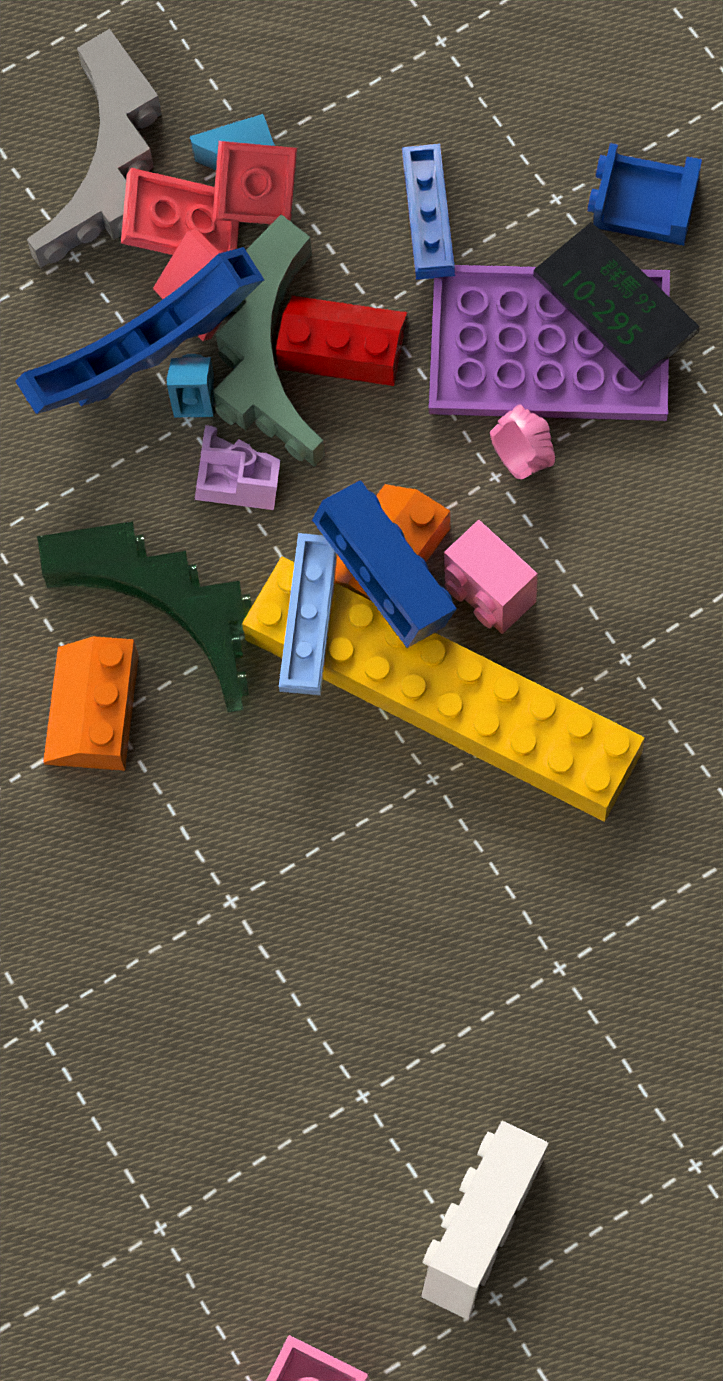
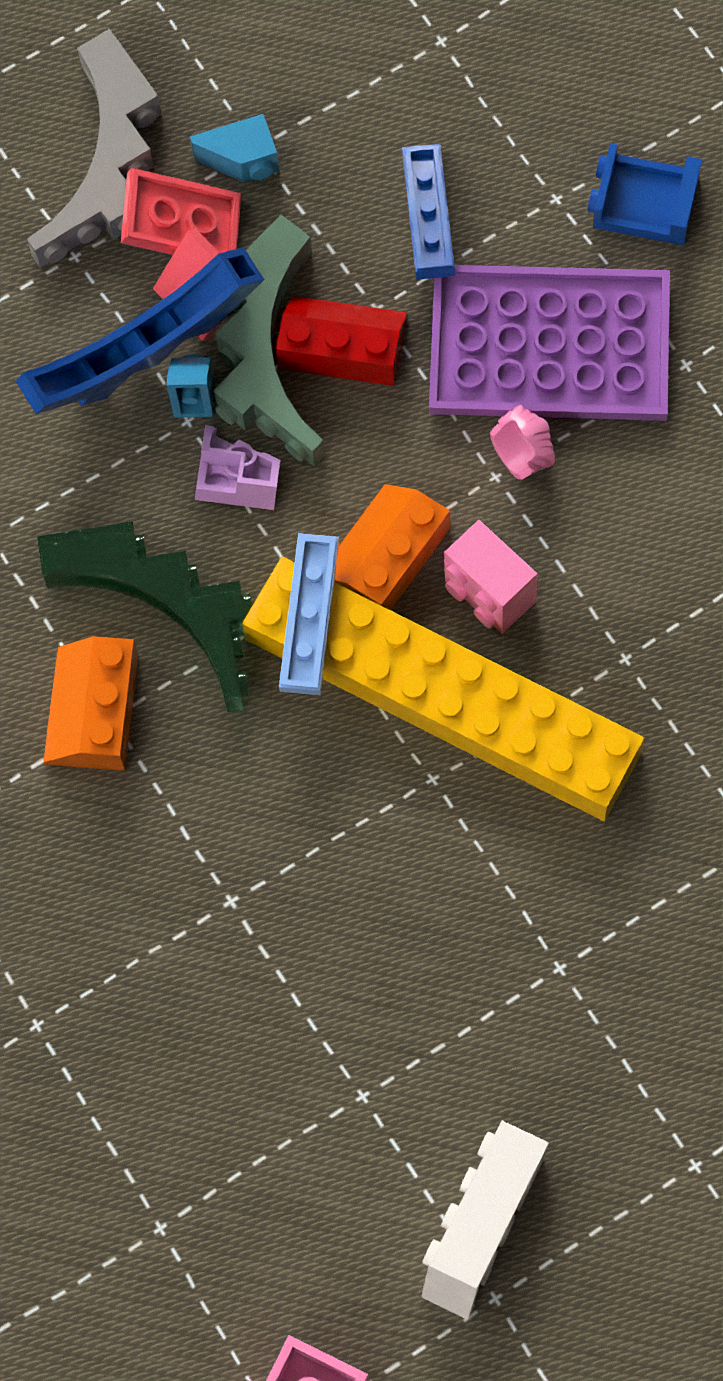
(253, 182): coral tile -> none
(384, 563): blue brick -> none
(616, 301): black tile -> none

